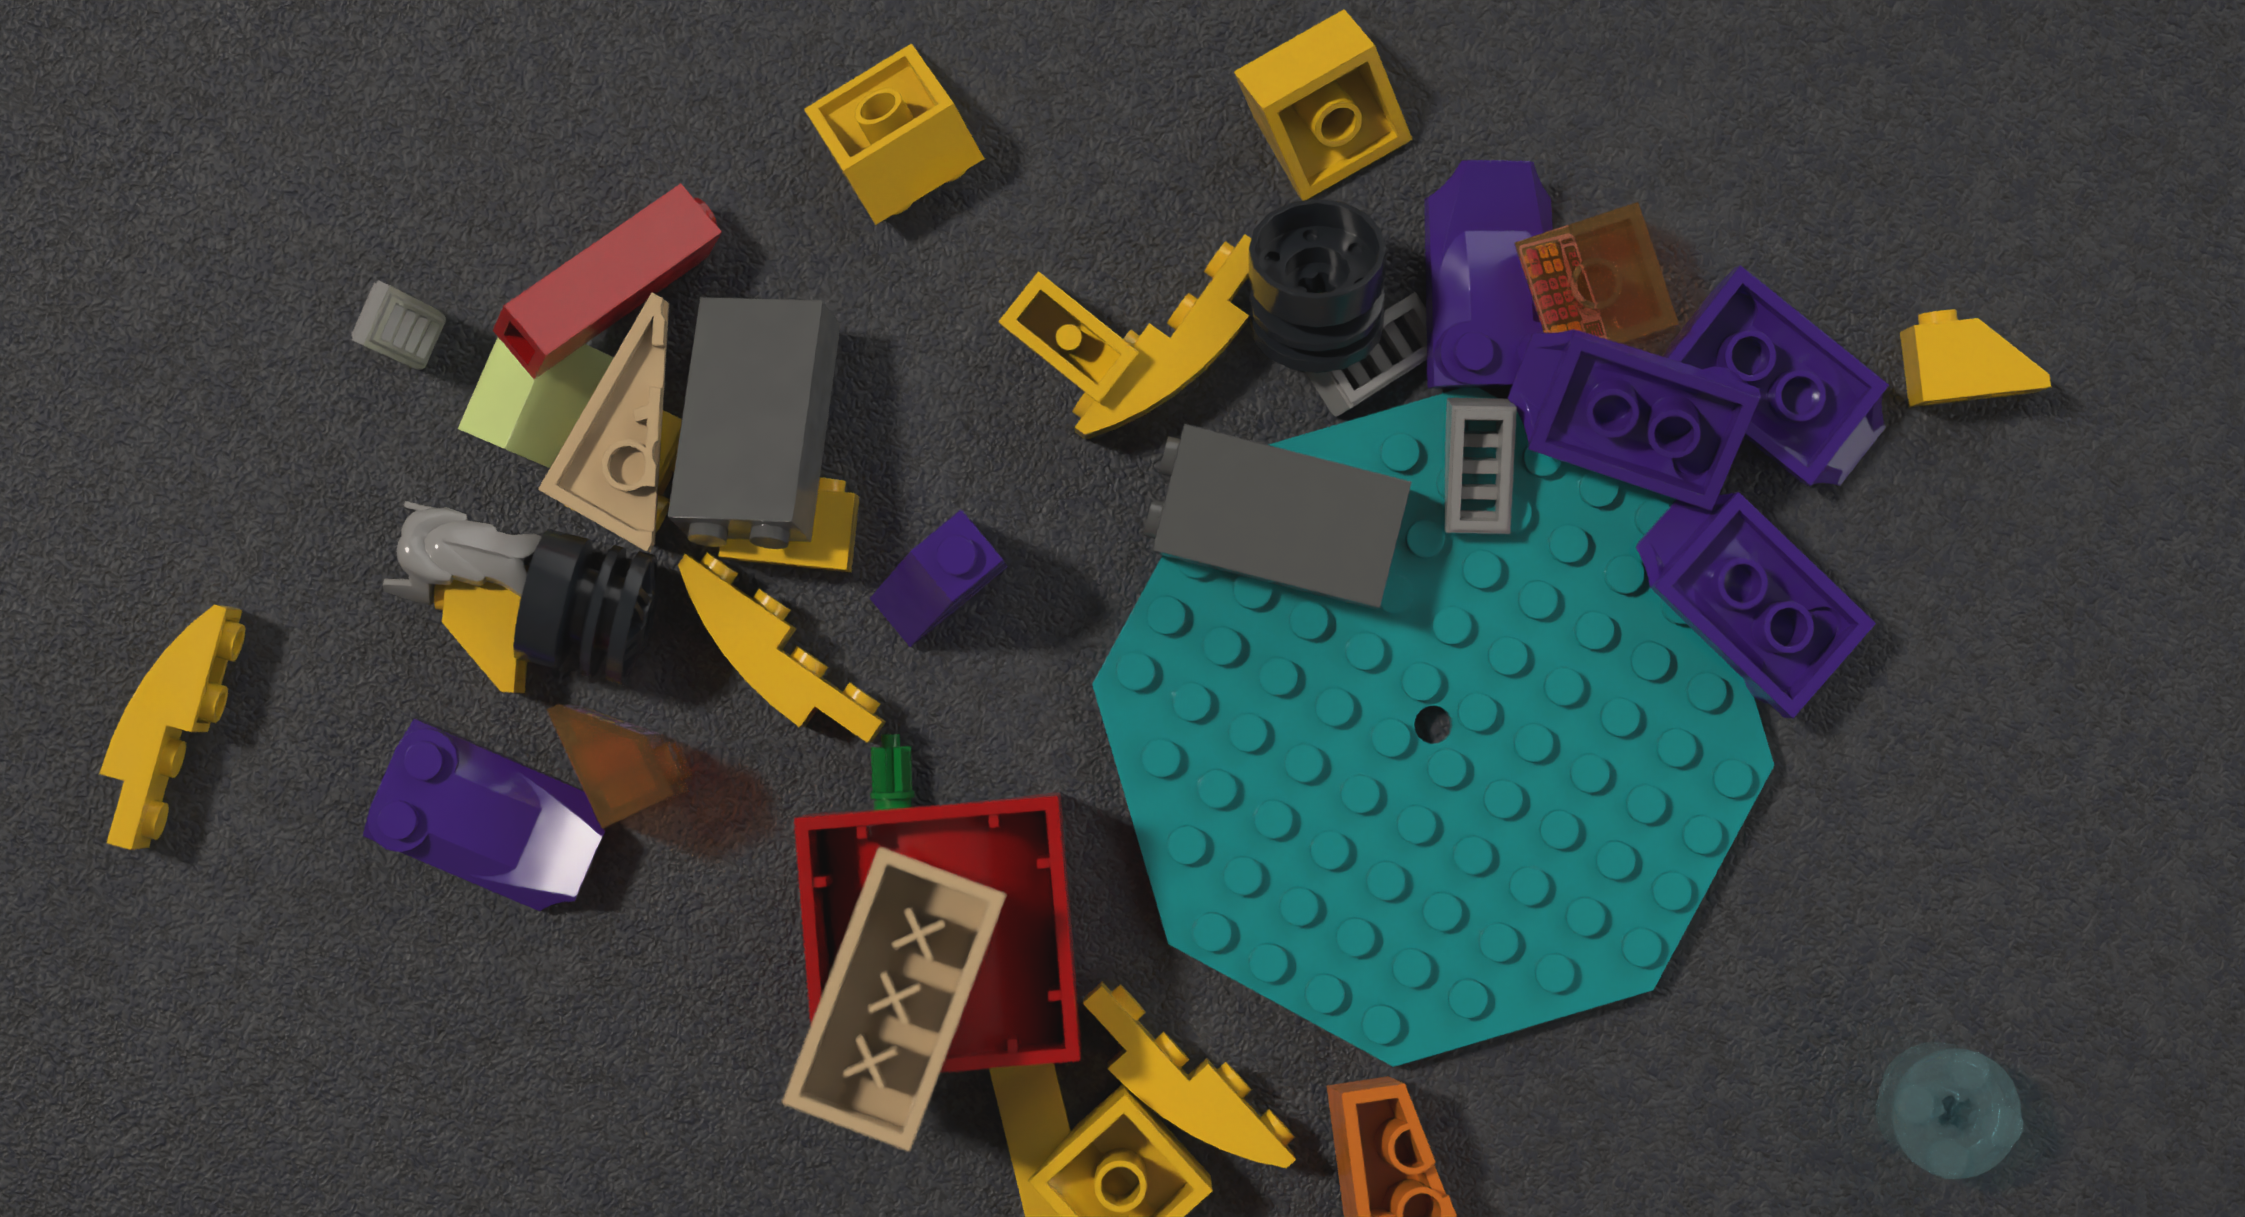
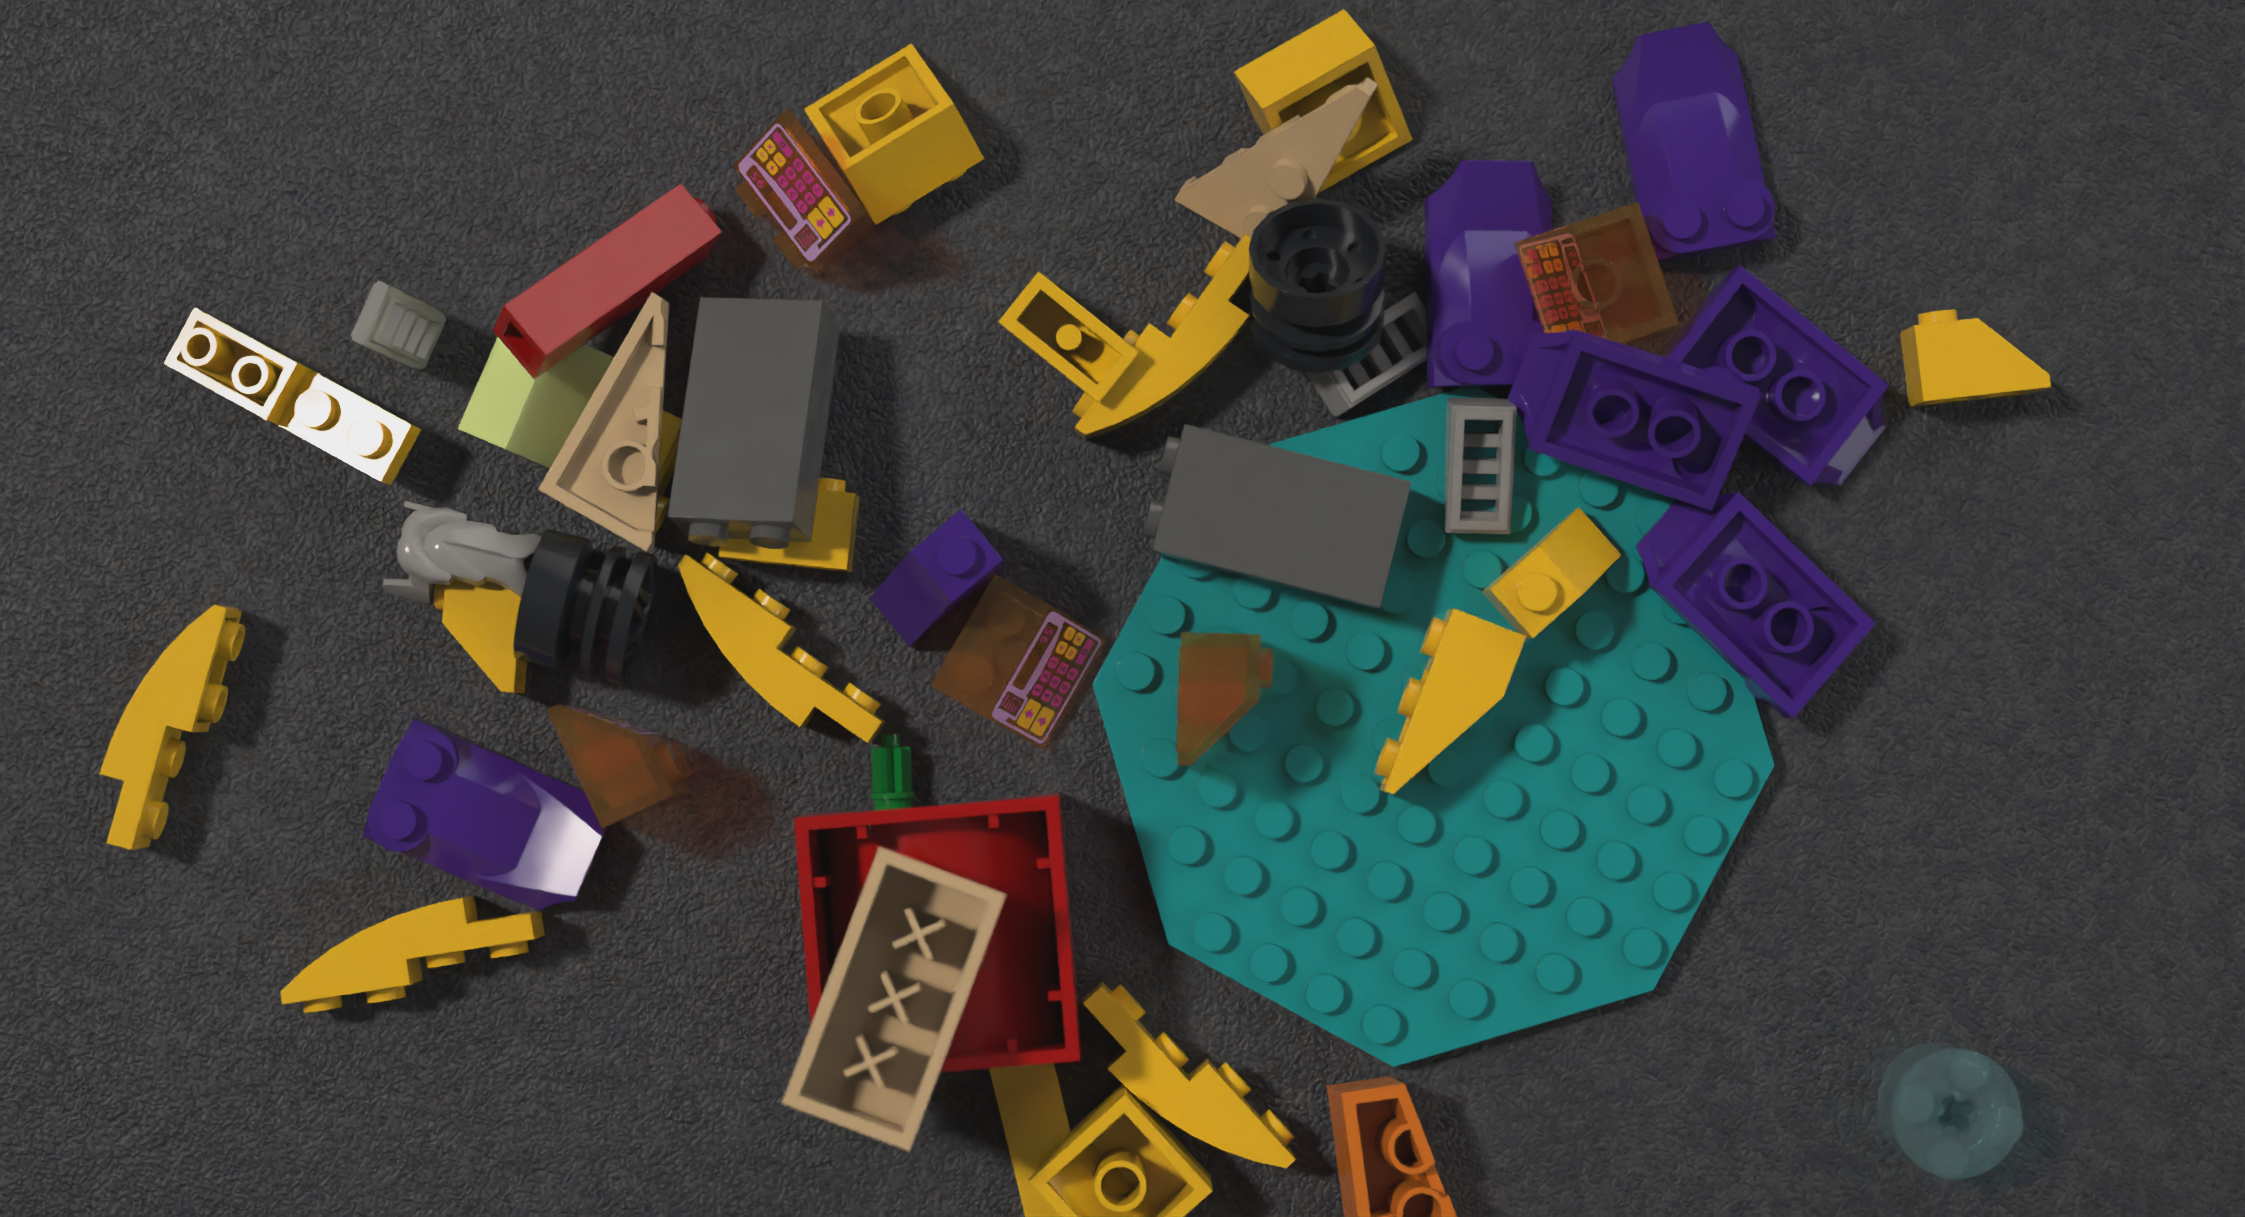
(292, 396): none -> slope
(389, 953): none -> yellow slope
(802, 194): none -> clear orange slope
(1018, 661): none -> clear orange slope
(1216, 687): none -> clear orange slope
(1281, 166): none -> tan wing
(1460, 683): none -> yellow slope
(1552, 574): none -> yellow slope
(1691, 144): none -> dark purple slope

